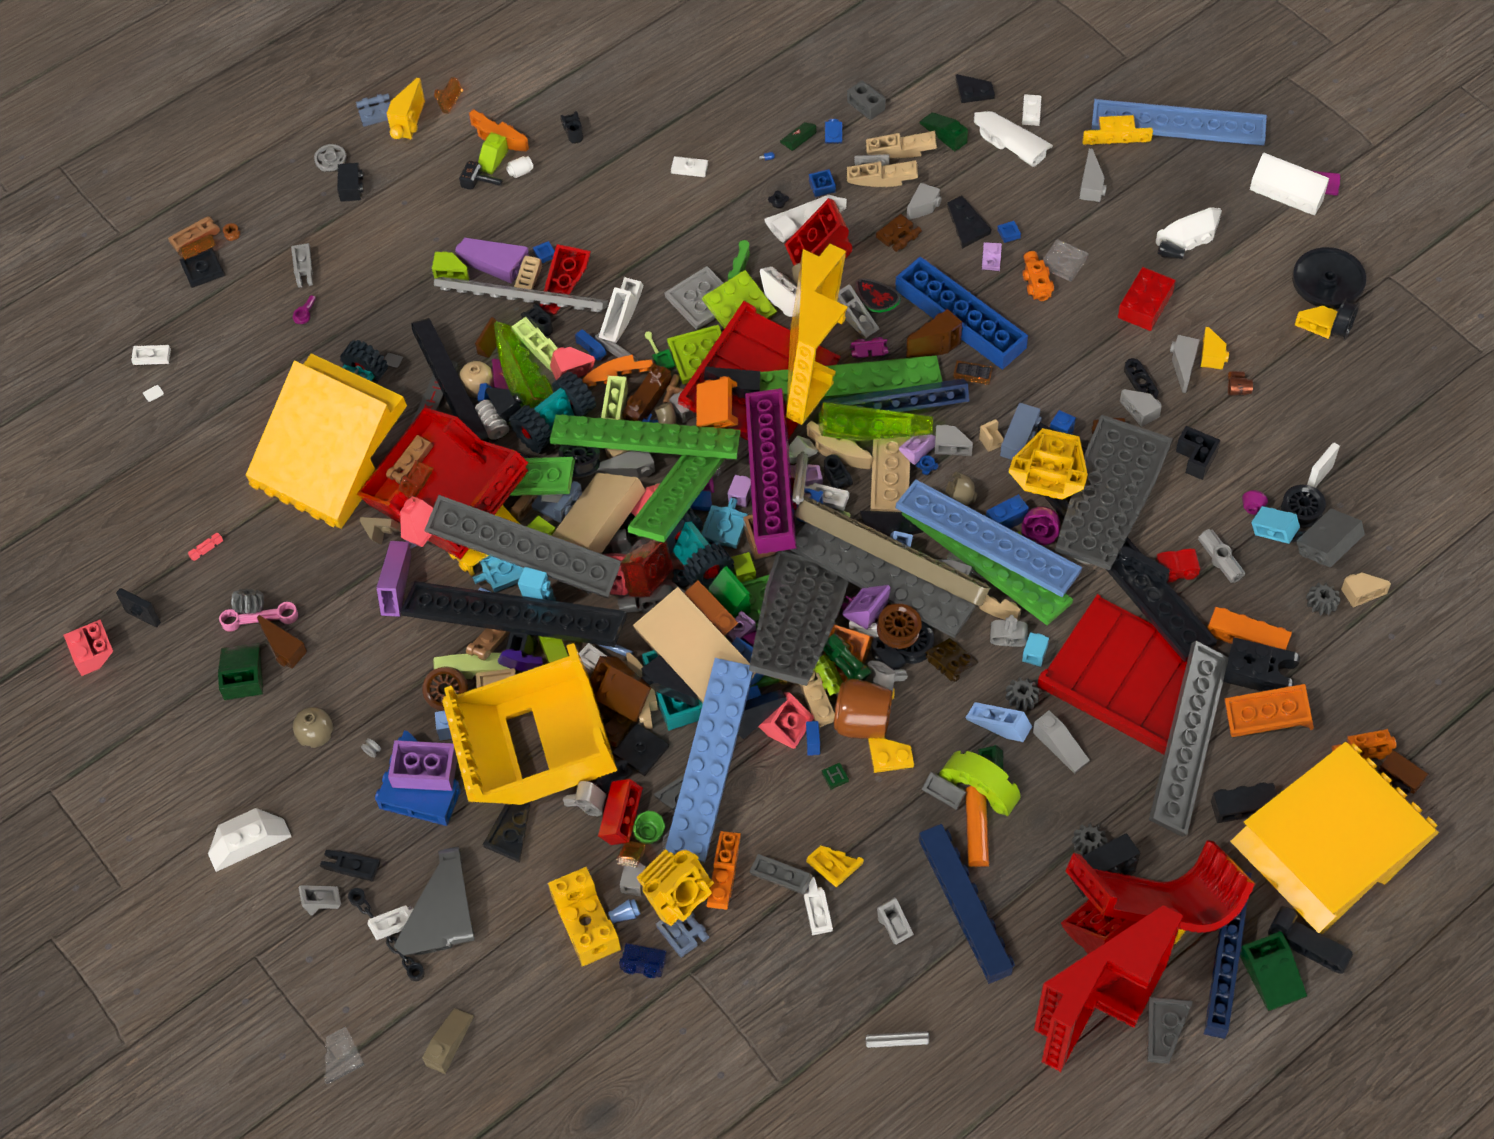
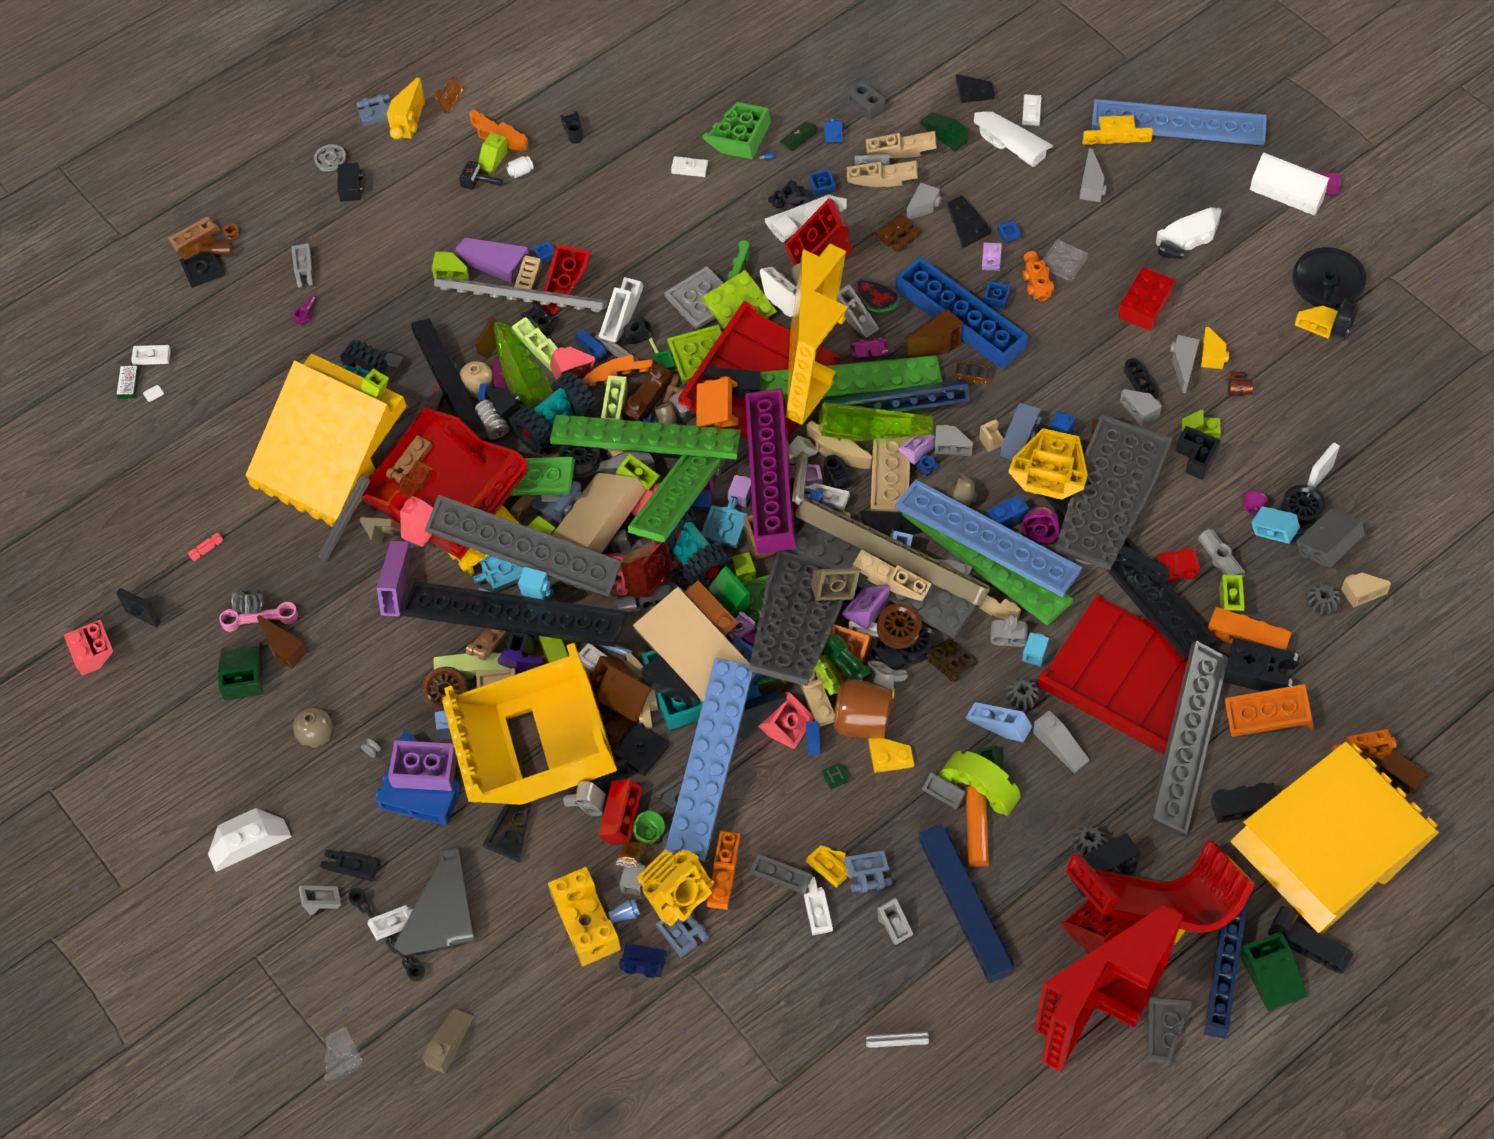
(127, 382): none -> tile
(221, 248): none -> reddish brown cone
(343, 518): none -> dark grey axle
(374, 384): none -> lime brick
(634, 468): none -> lime slope
(638, 330): none -> black leg
(740, 130): none -> bright green wedge
(796, 194): none -> black leg
(835, 583): none -> dark tan slope
(865, 865): none -> sand blue plate
(898, 579): none -> tan slope
(997, 295): none -> blue piece
(1206, 425): none -> lime slope
(1231, 592): none -> lime slope

